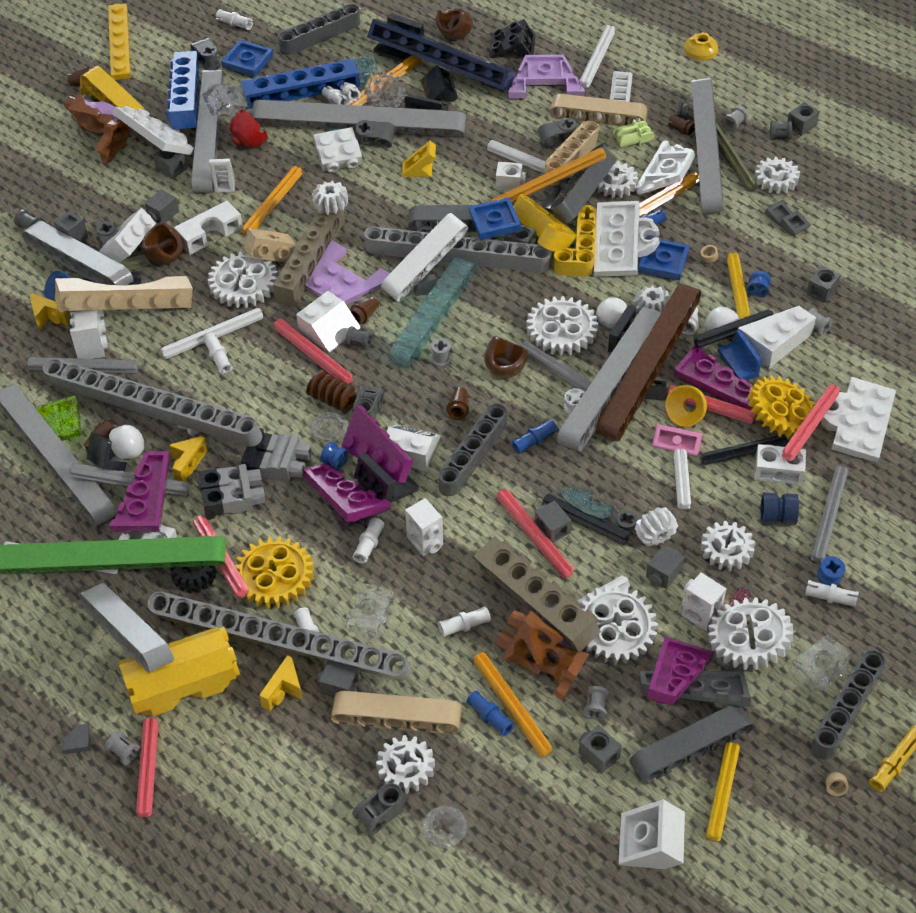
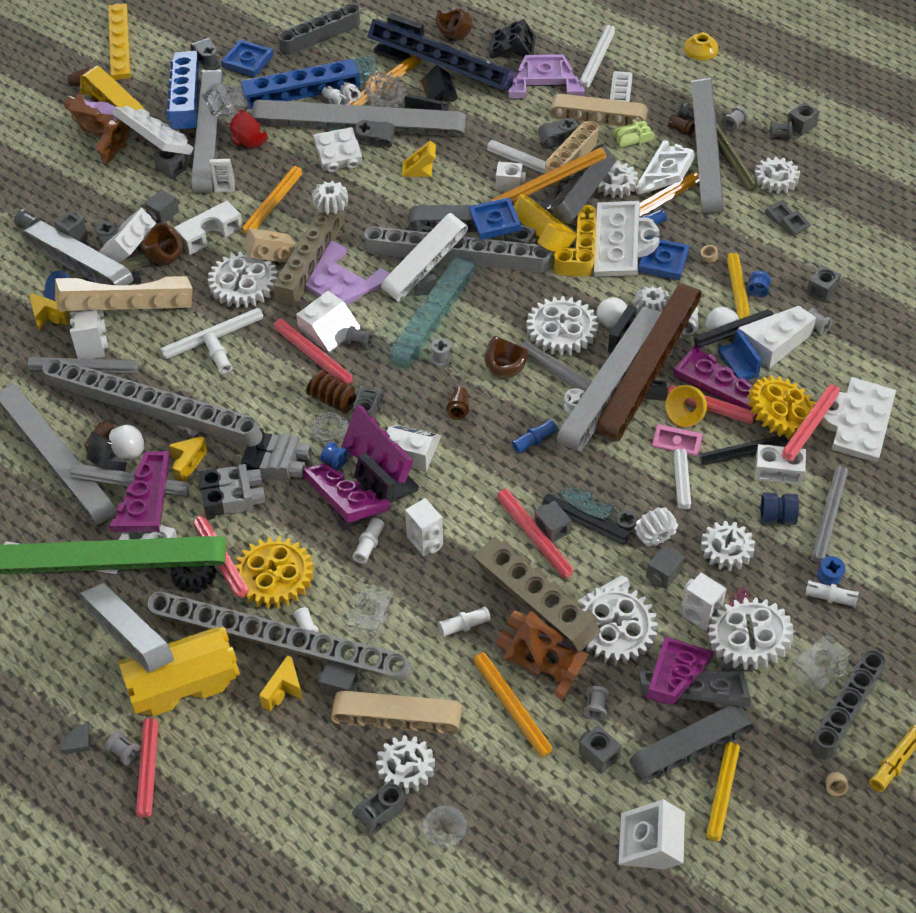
(62, 417): clear neon green wing -> none
(234, 19): white pin -> none
(363, 310): reddish brown cone -> none
(472, 449): dark grey beam -> none
(490, 713): blue pin -> none

